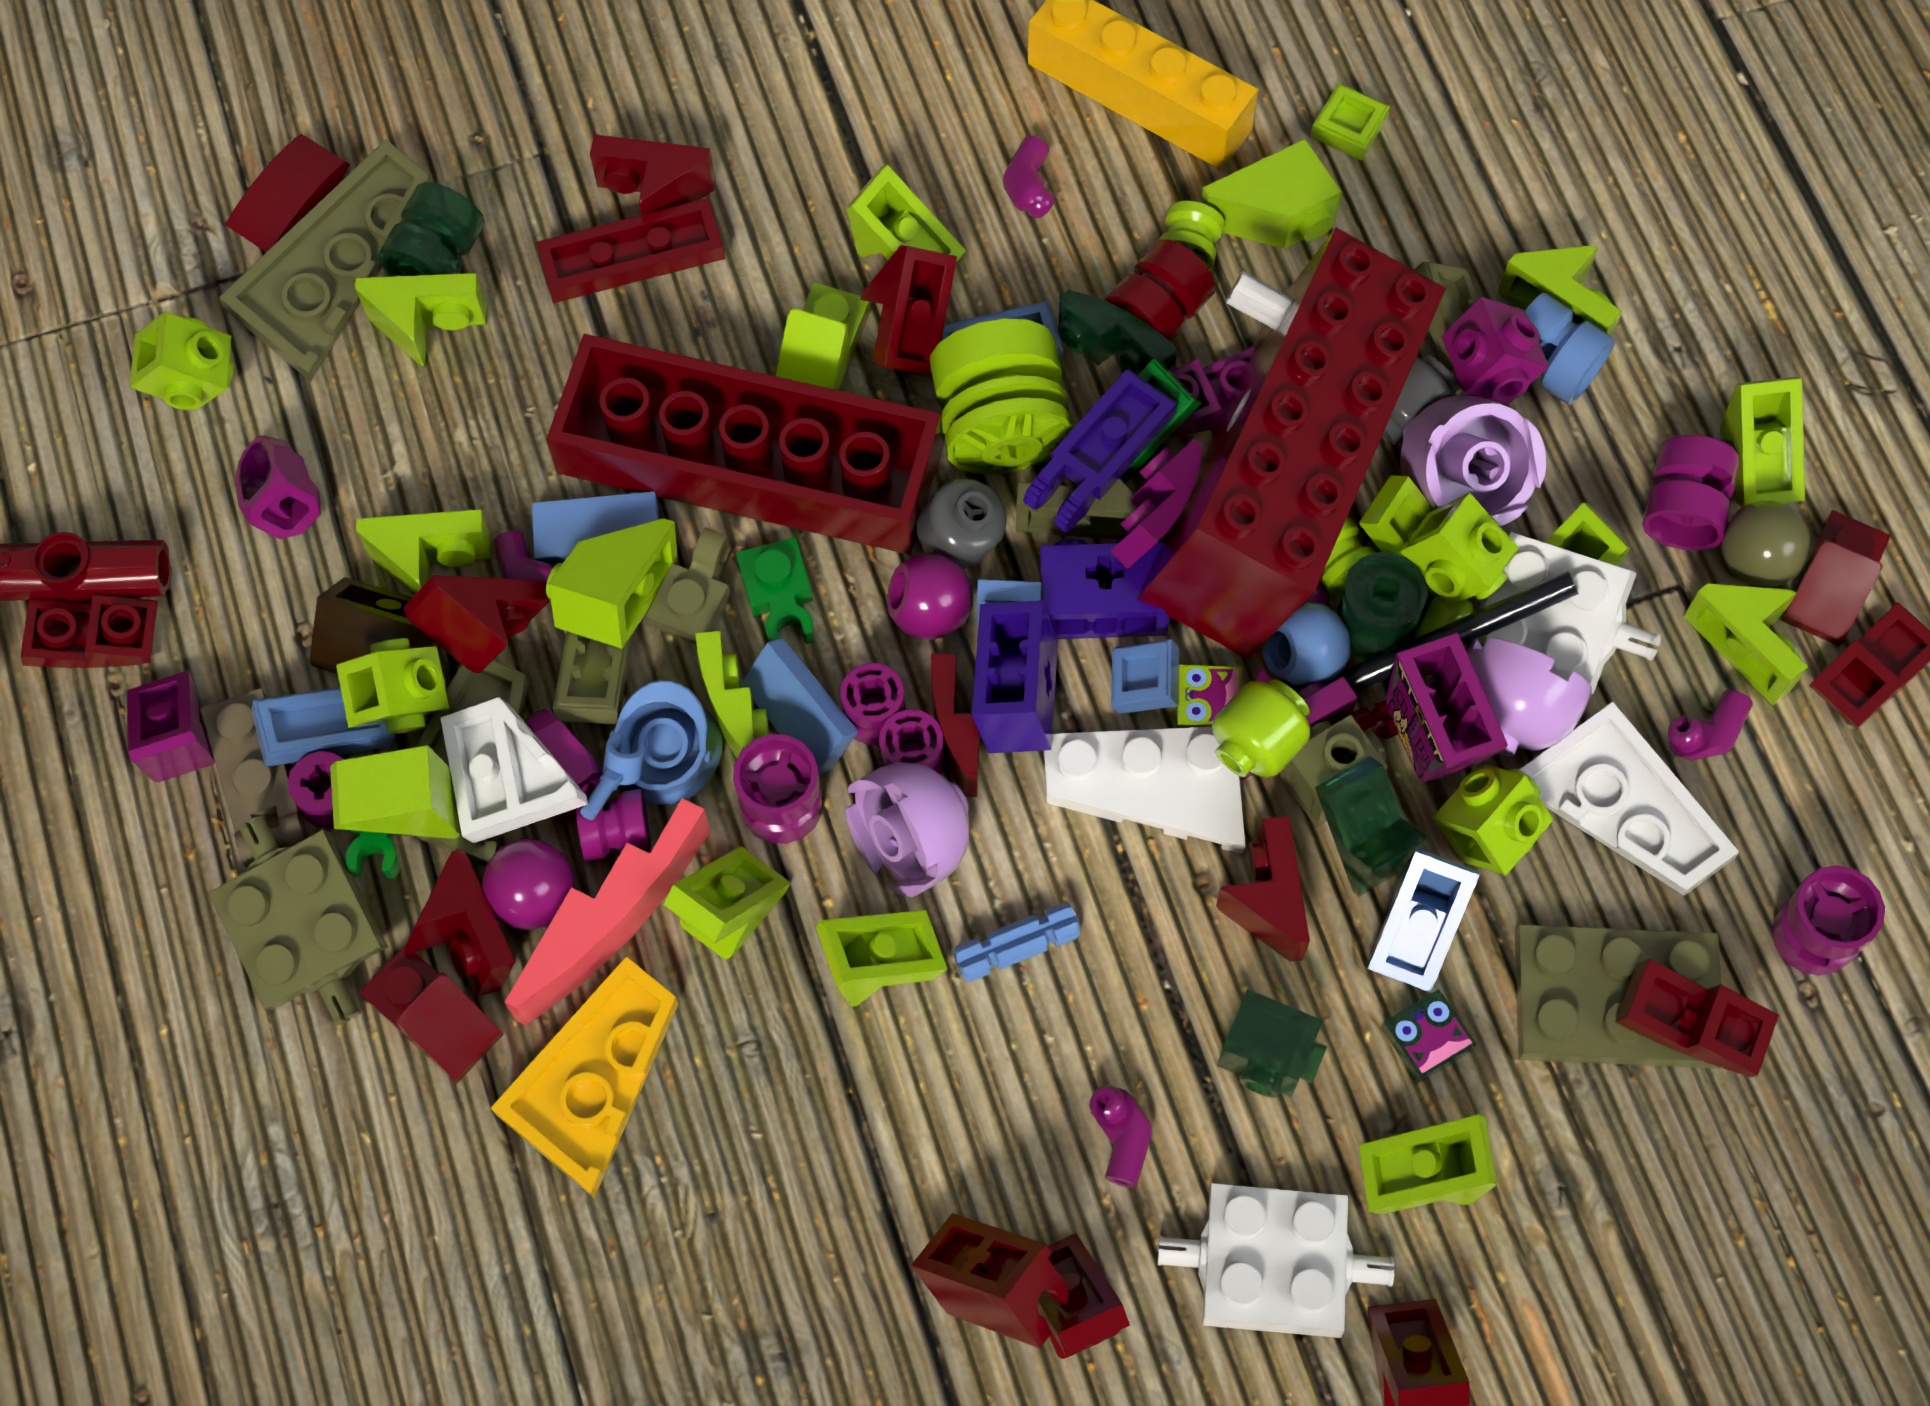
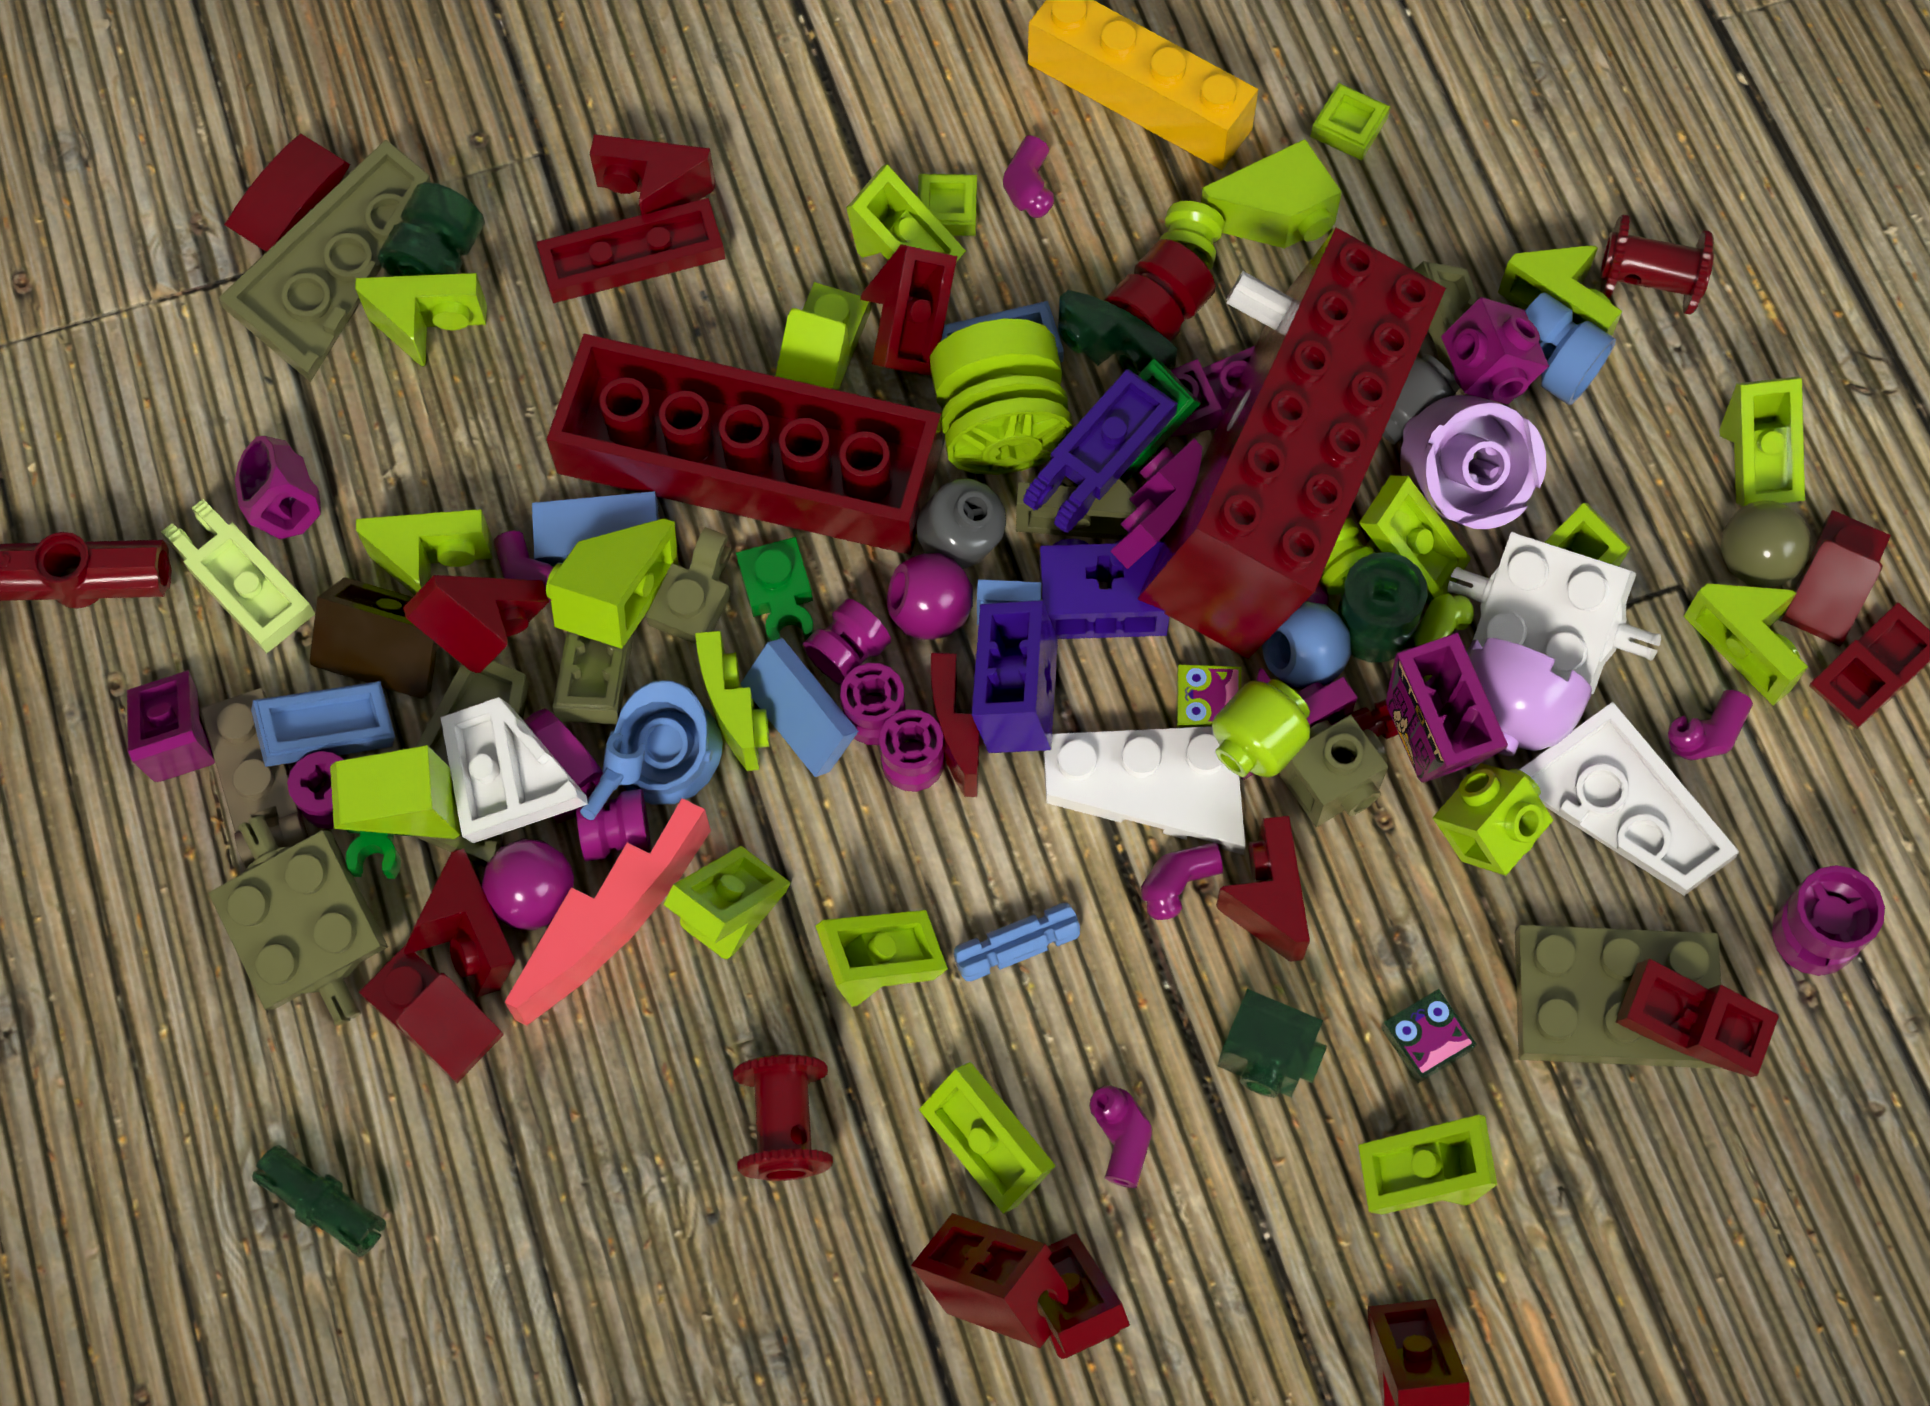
(91, 635): dark red slope -> none
(181, 361): lime brick -> none
(241, 579): none -> yellowish green hinge
(319, 1200): none -> clear green pin
(406, 685): lime brick -> none
(590, 1075): yellow wing -> none
(778, 788): magenta wheel -> none
(782, 1117): none -> dark red hose
(846, 641): none -> magenta wheel
(910, 824): lavender cylinder -> none
(951, 200): none -> lime tile
(987, 1137): none -> lime plate
(1145, 676): medium blue tile -> none
(1171, 875): none -> magenta arm
(1275, 1260): white plate -> none
(1367, 825): clear green slope -> none
(1422, 919): slope -> none
(1461, 551): lime brick -> none
(1469, 627): black bar -> none
(1657, 264): none -> dark red hose
(1691, 492): magenta wheel -> none

